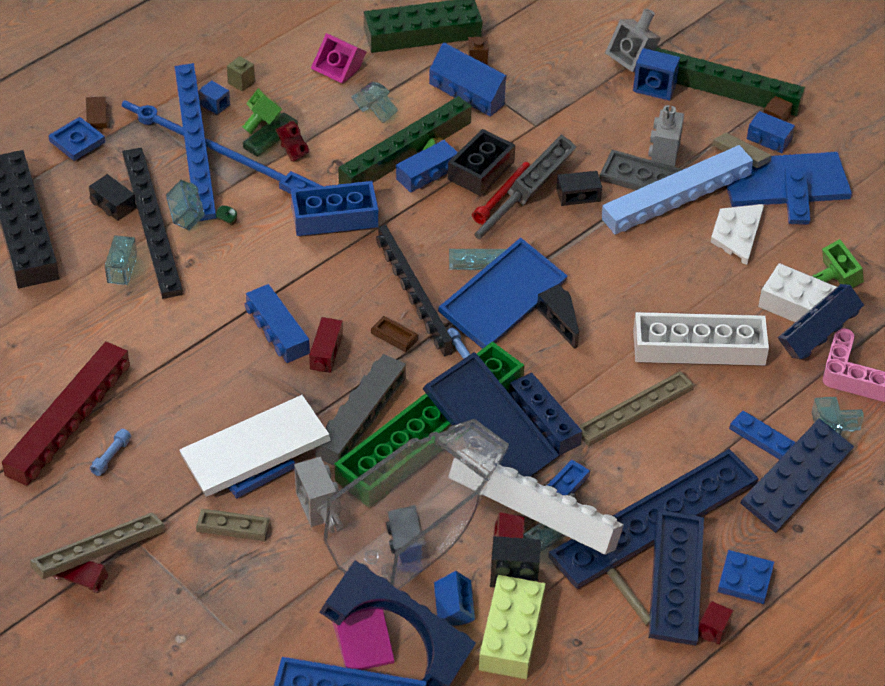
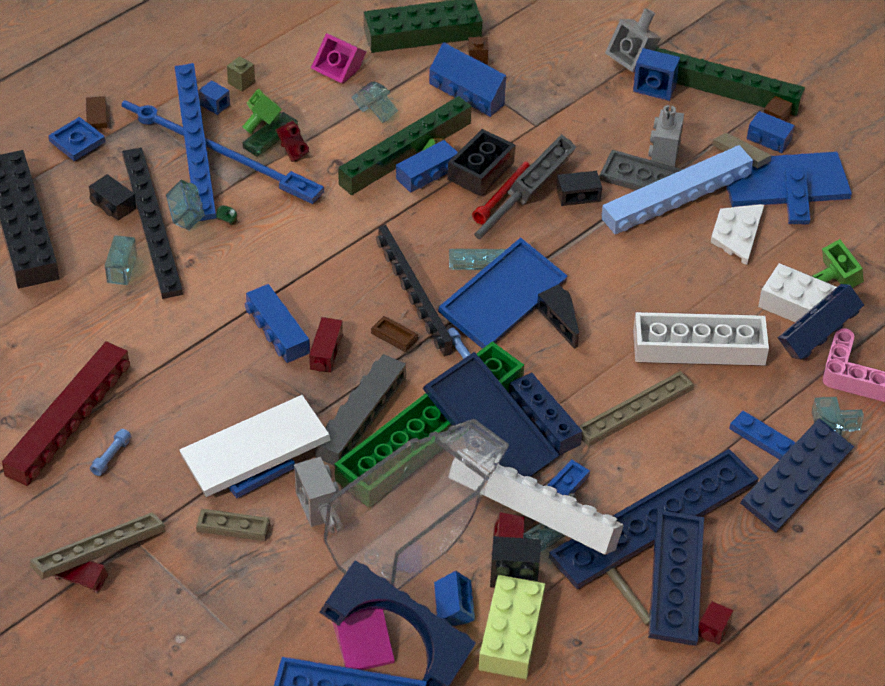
(334, 208): blue brick -> none
(403, 526): brick -> none
(745, 576): blue plate -> none

